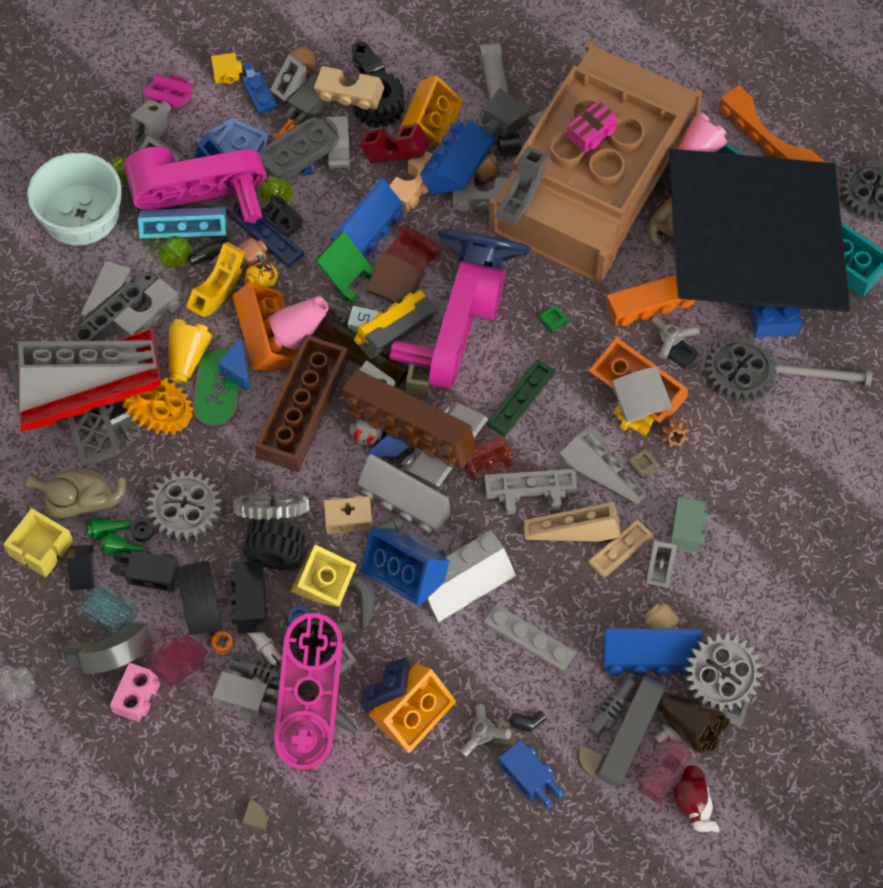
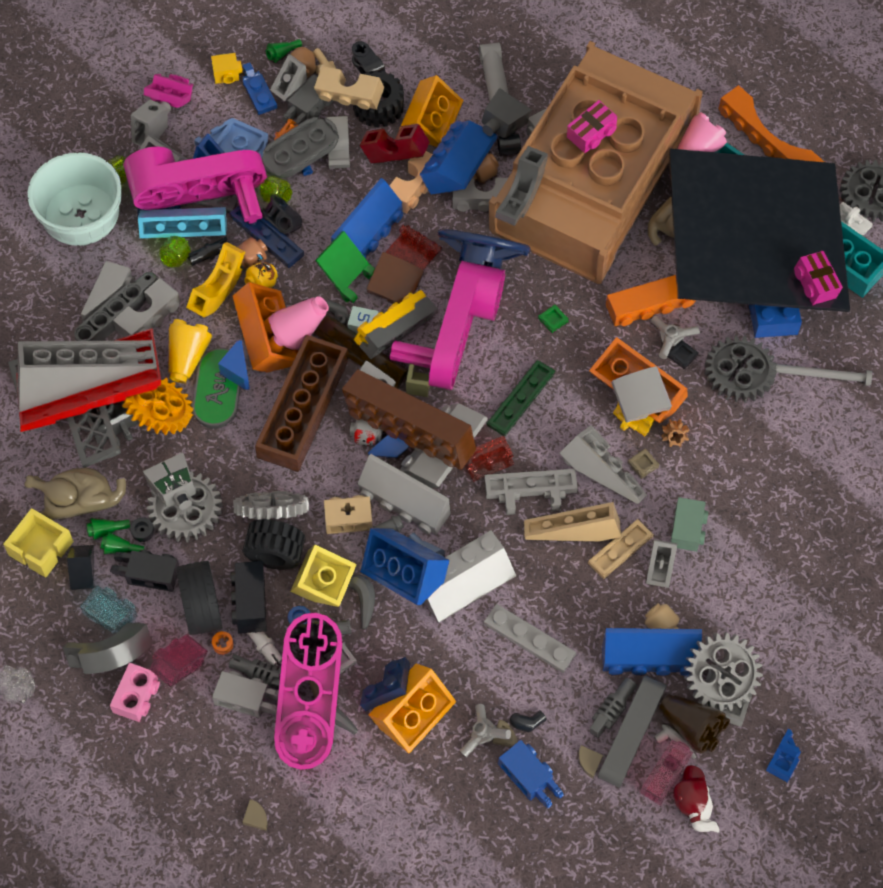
(172, 481): none -> light grey torso
(277, 51): none -> green cone
(322, 60): none -> tan plate
(785, 758): none -> blue slope
(817, 278): none -> dark pink brick
(853, 219): none -> white hips

